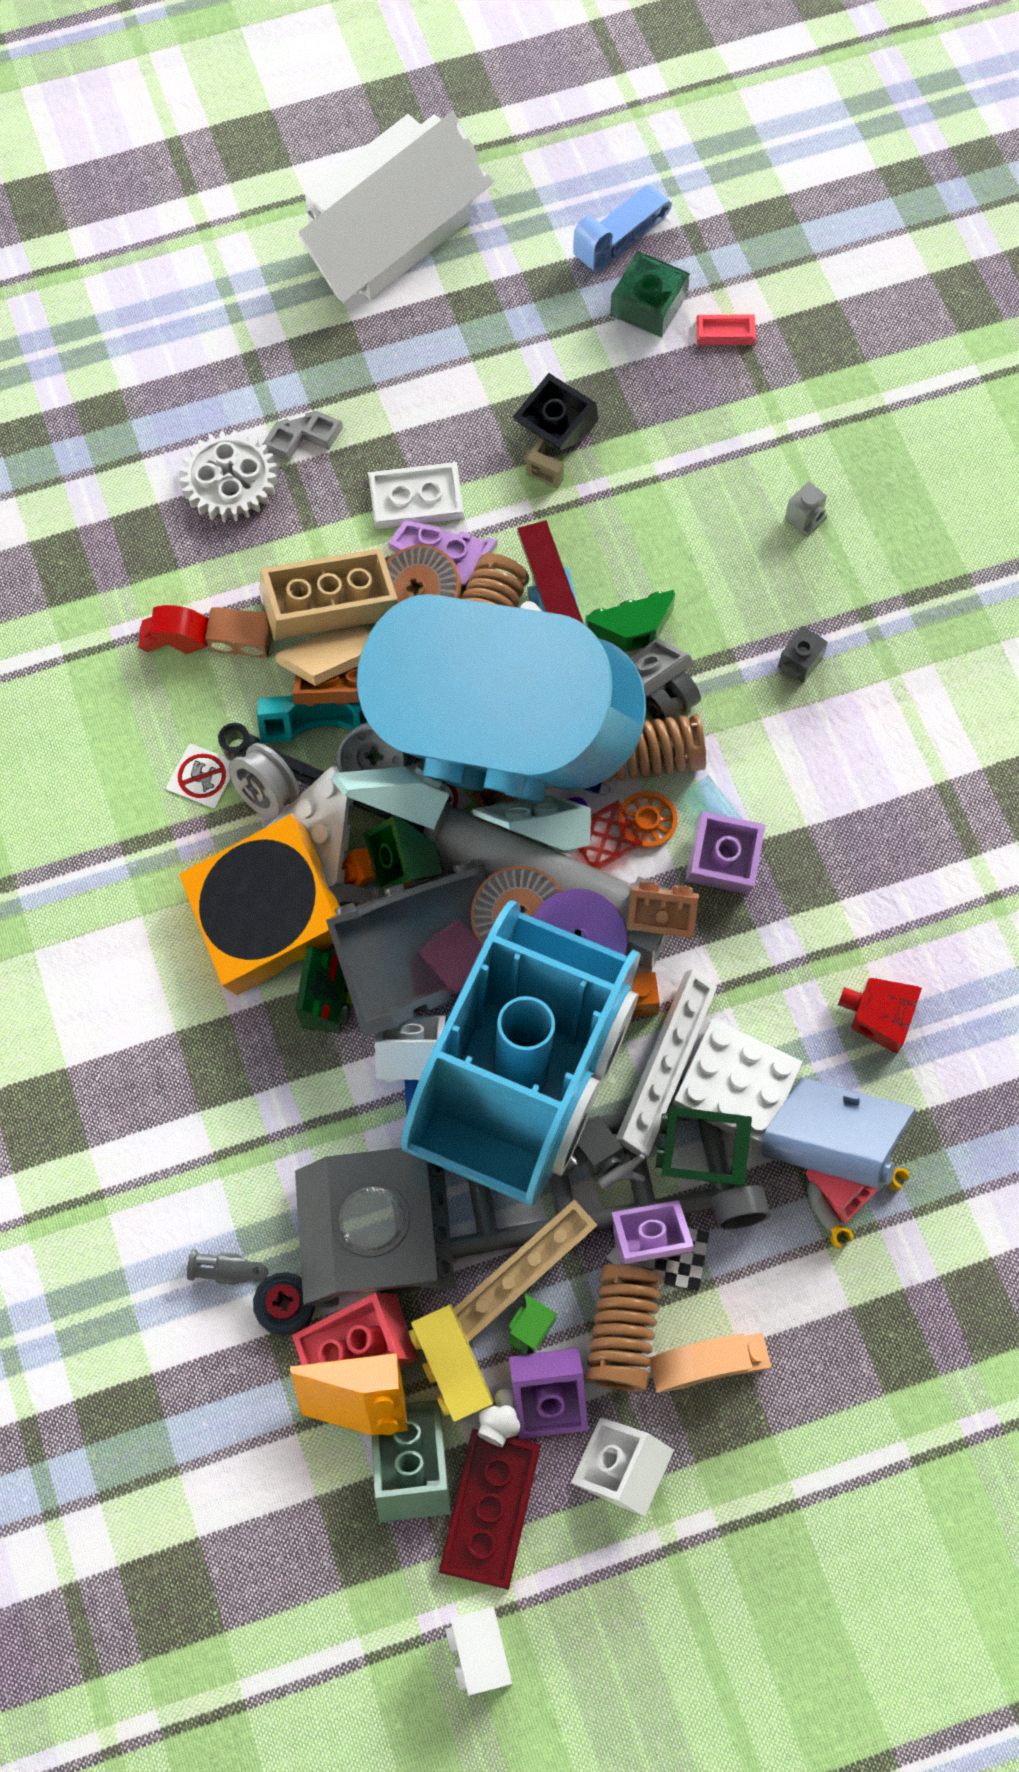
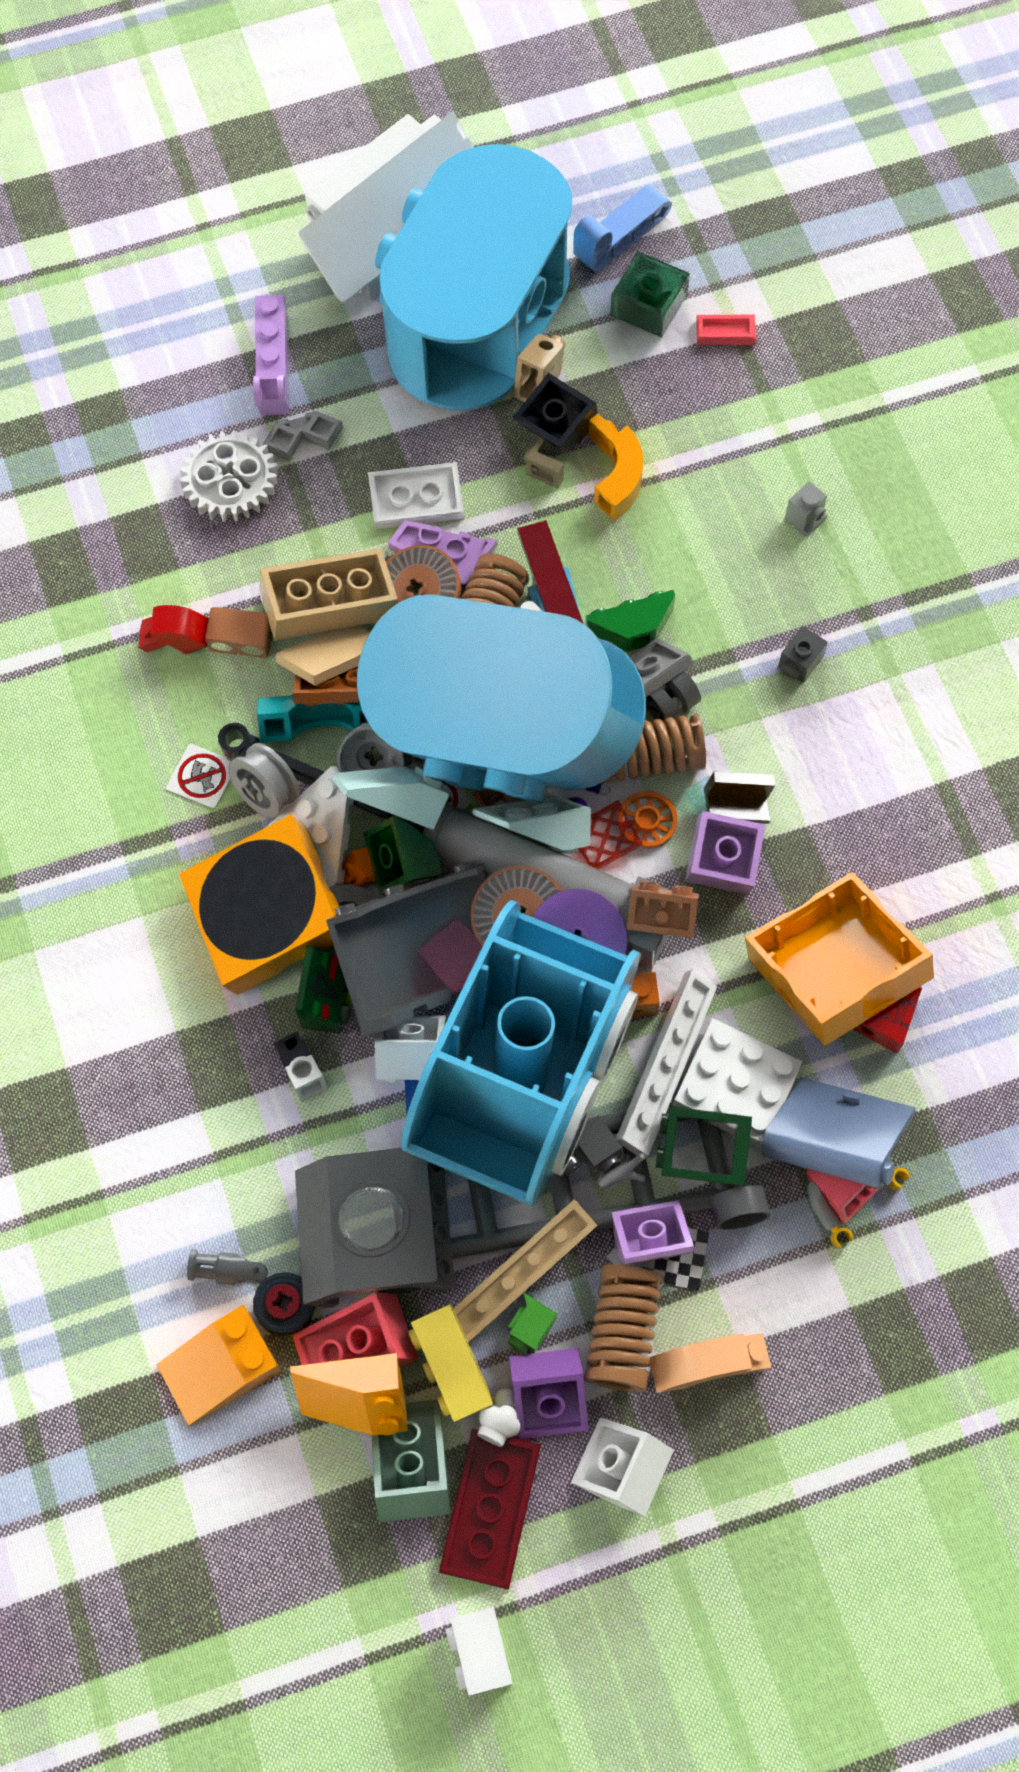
(218, 1365): none -> light orange slope
(272, 355): none -> lavender hinge
(300, 1066): none -> white leg
(474, 274): none -> medium azure brick
(541, 356): none -> tan torso
(623, 485): none -> light orange arch
(739, 795): none -> dark brown panel
(839, 958): none -> light orange tile

